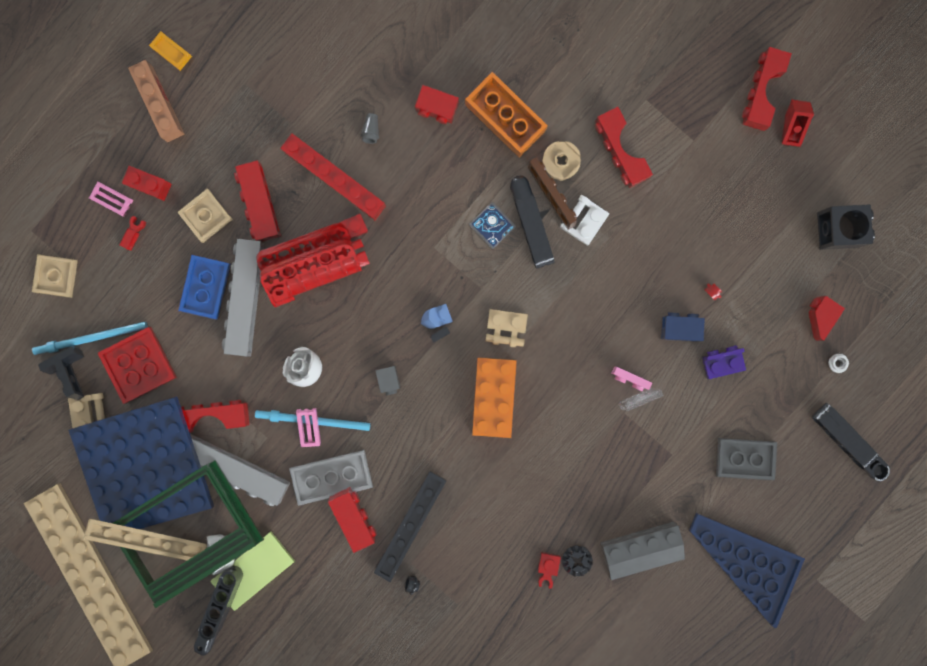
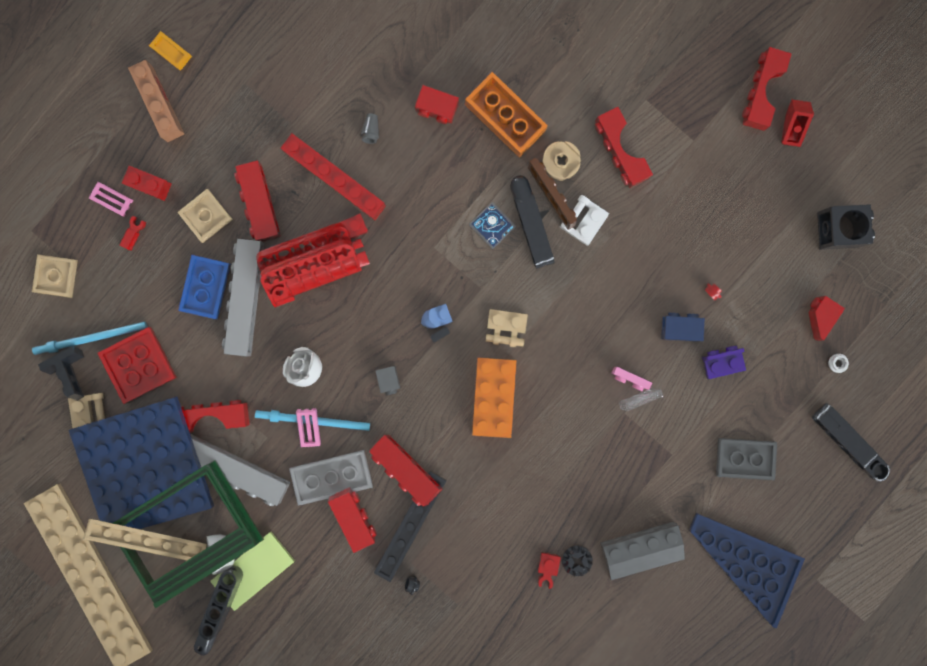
(405, 470): none -> red brick

